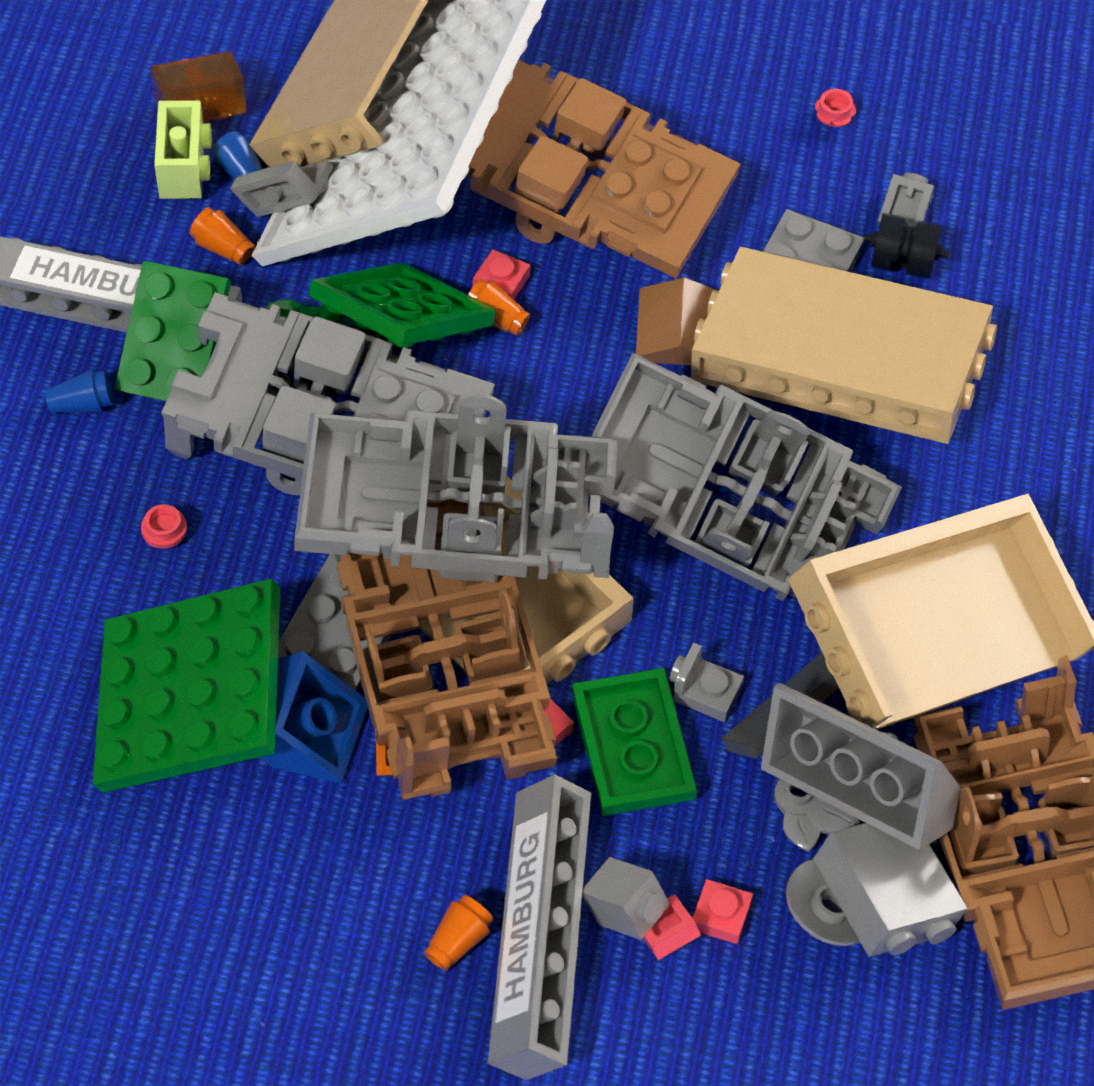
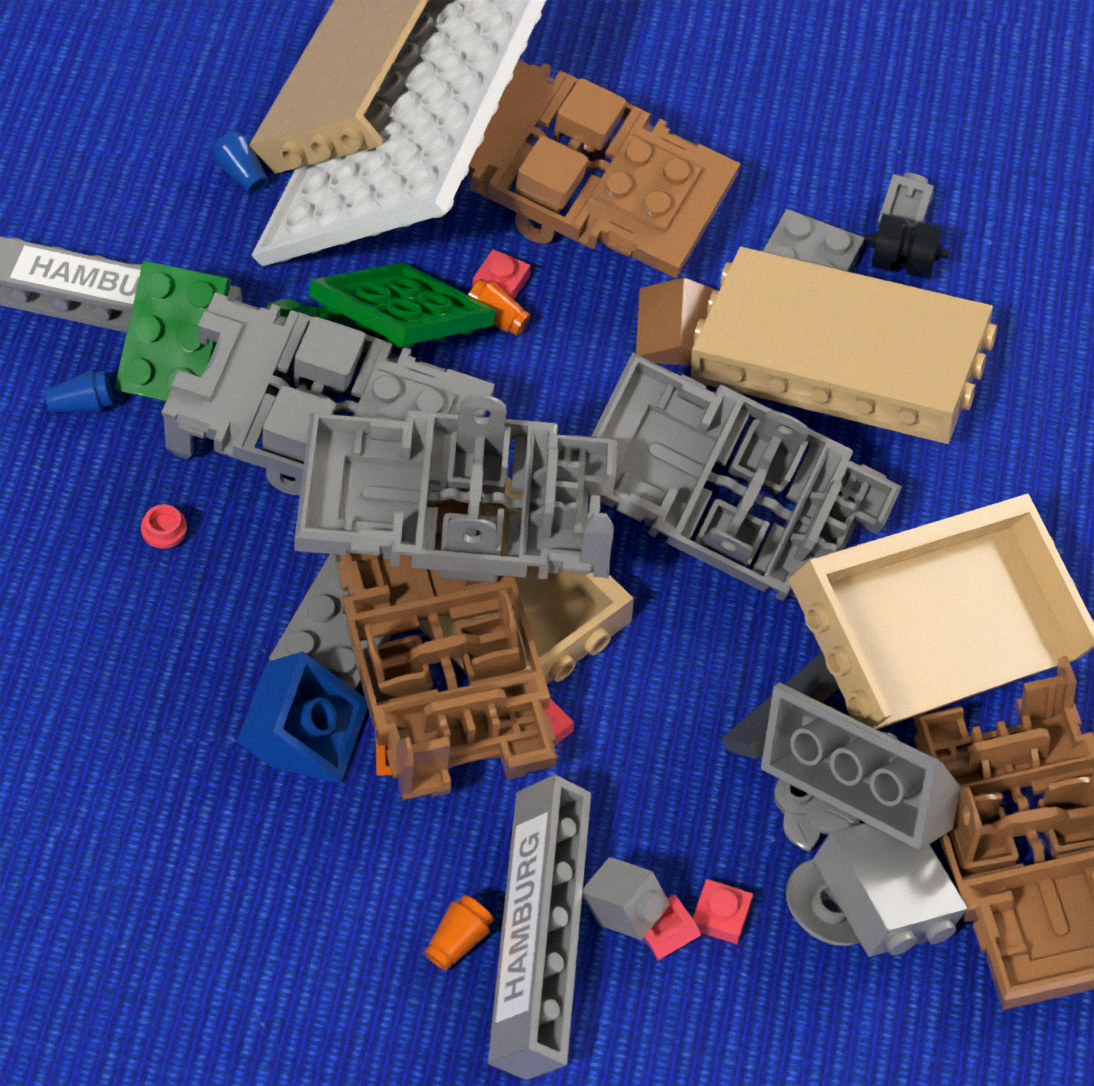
(180, 149): yellowish green brick -> none
(188, 686): green plate -> none
(207, 78): clear orange brick -> none
(221, 236): orange cone -> none
(281, 186): light grey panel -> none
(633, 742): green plate -> none
(704, 685): light grey bracket -> none
(835, 108): coral plate -> none

